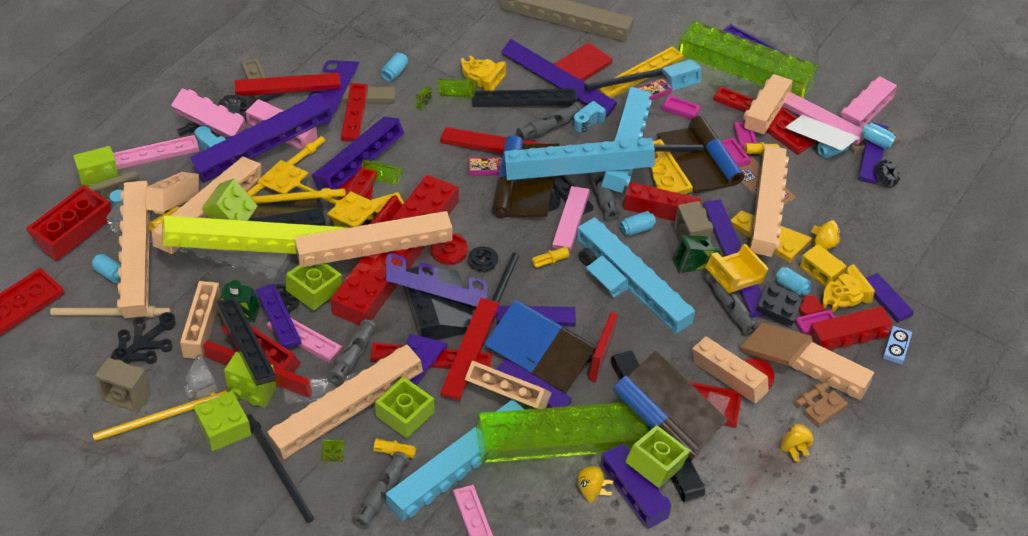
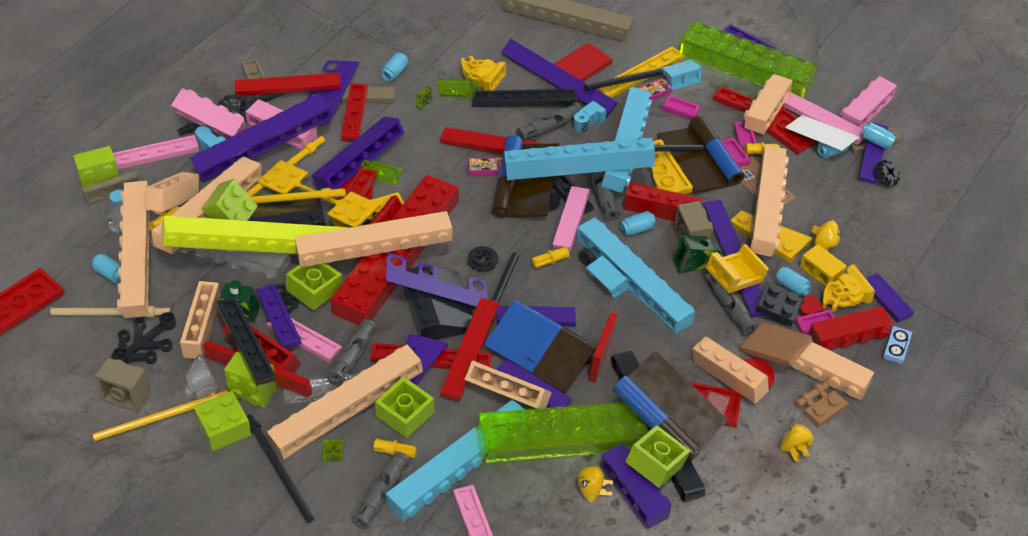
(70, 222): red slope -> none
(451, 251): red tile -> none

